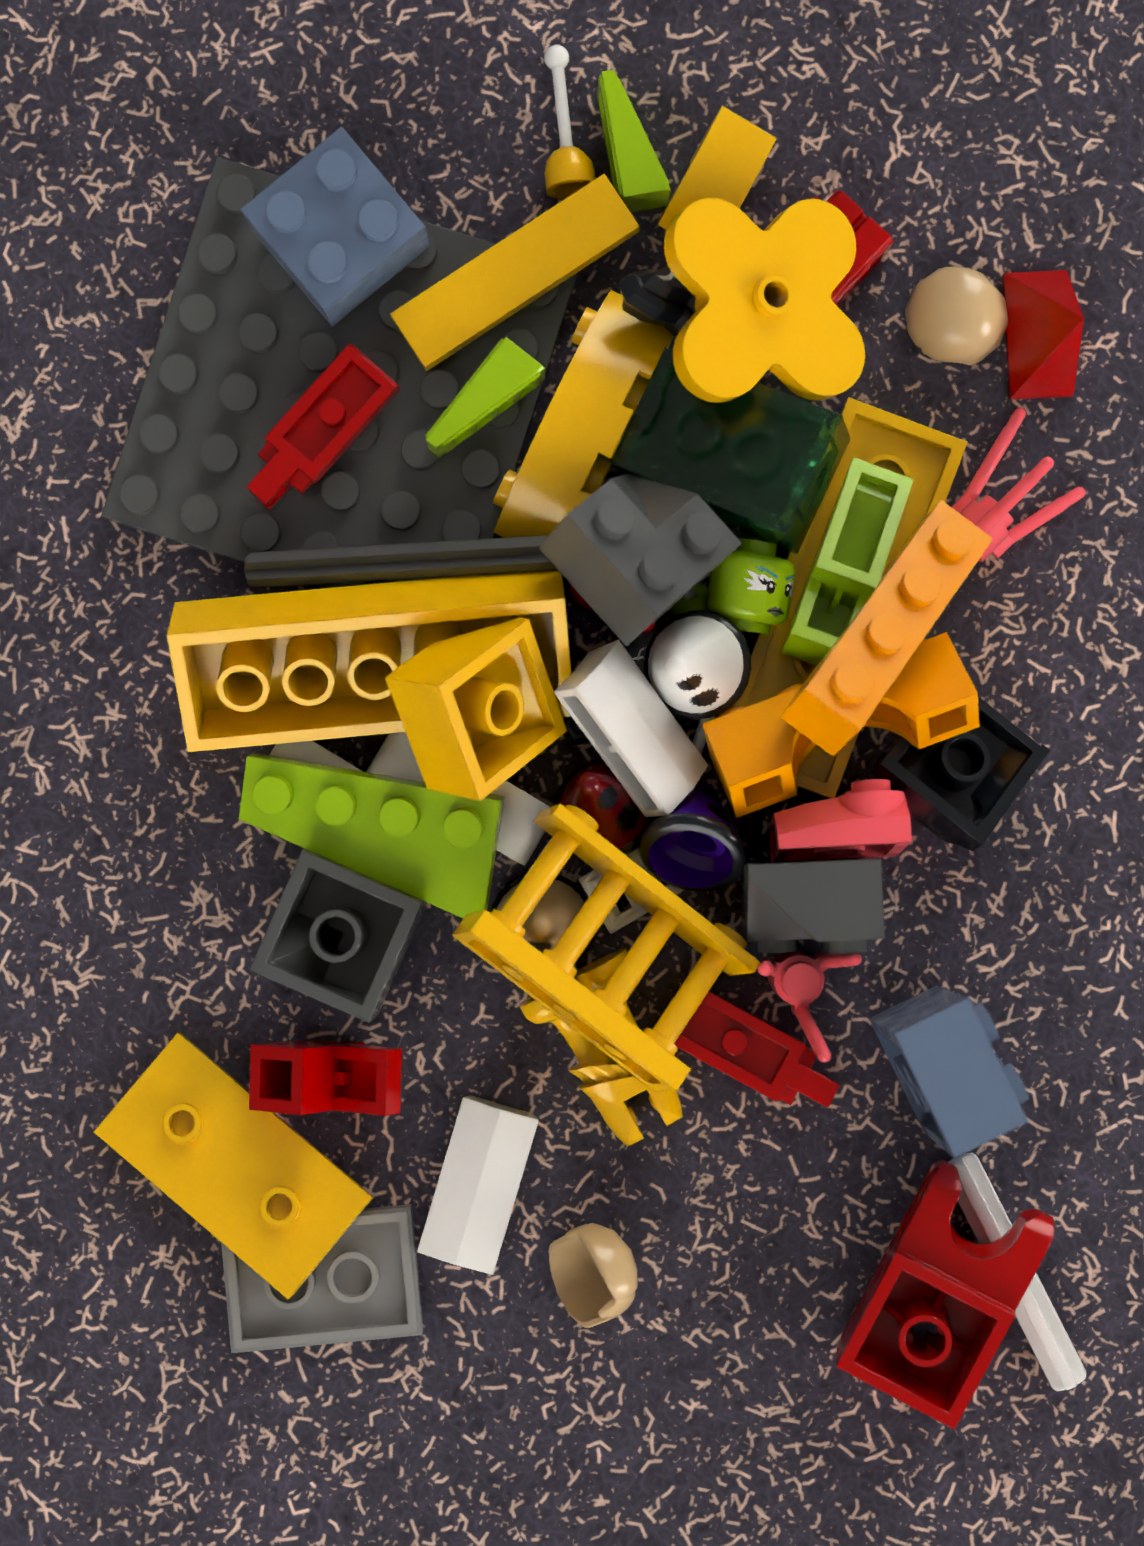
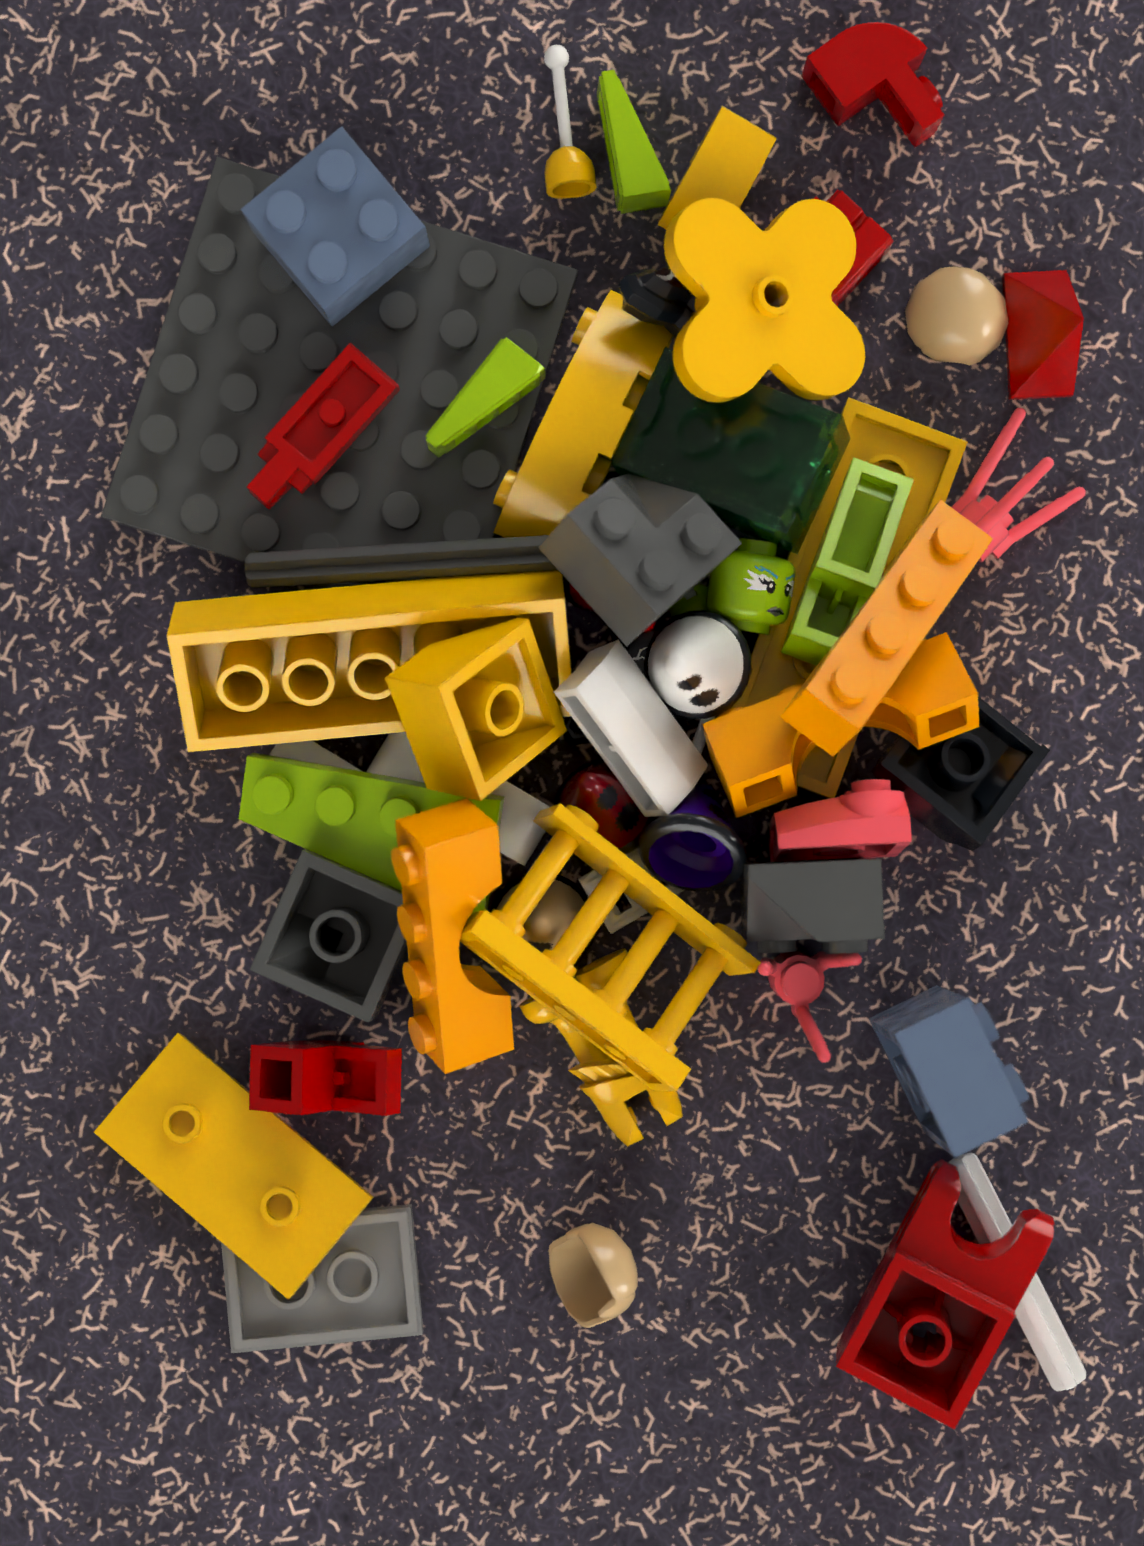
(445, 869): none -> light orange arch
(478, 1184): white piece -> none
(515, 272): yellow tile -> none
(754, 1052): red hinge -> none
(872, 64): none -> red brick

